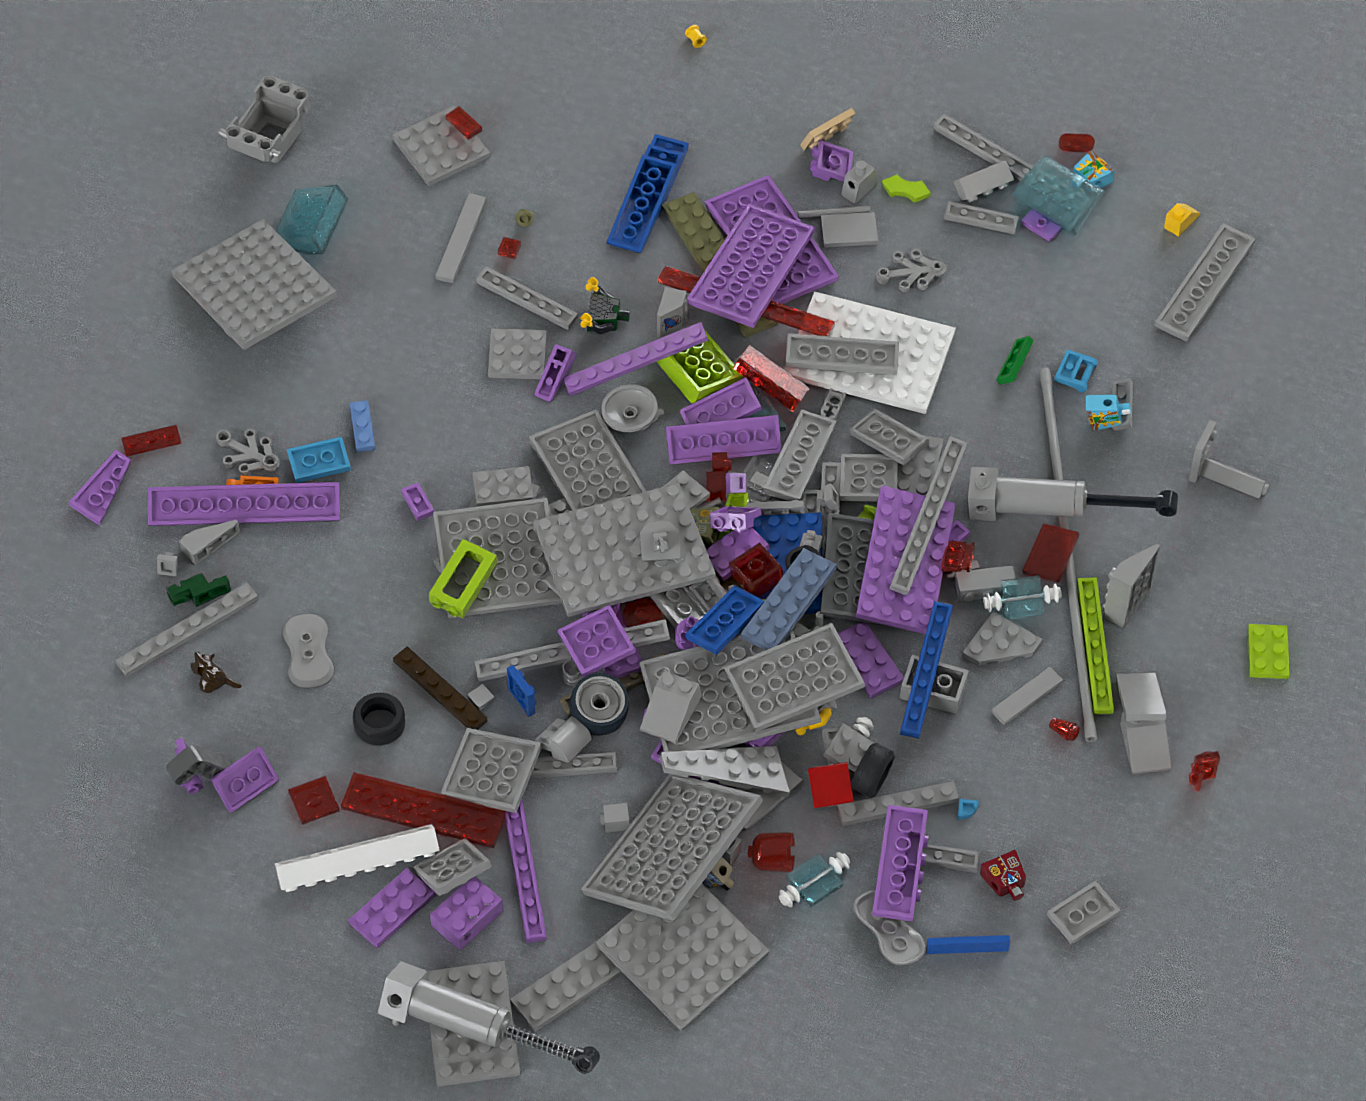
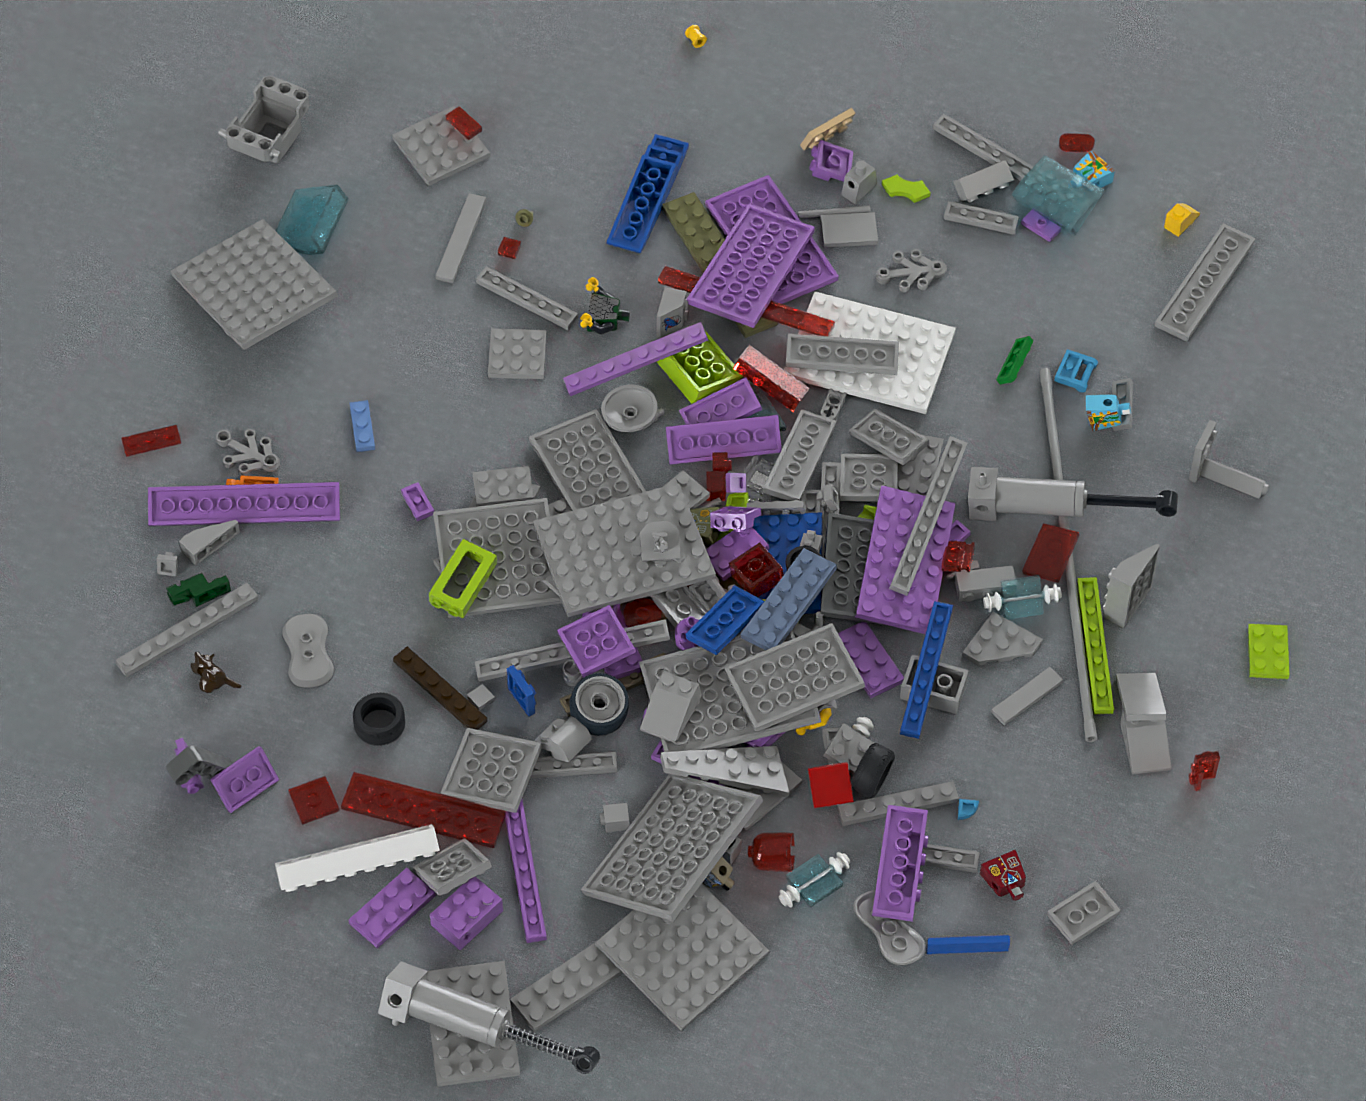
(101, 488): medium lavender wing -> none
(318, 459): dark azure plate -> none
(554, 372): medium lavender slope -> none
(1064, 728): clear red cone -> none

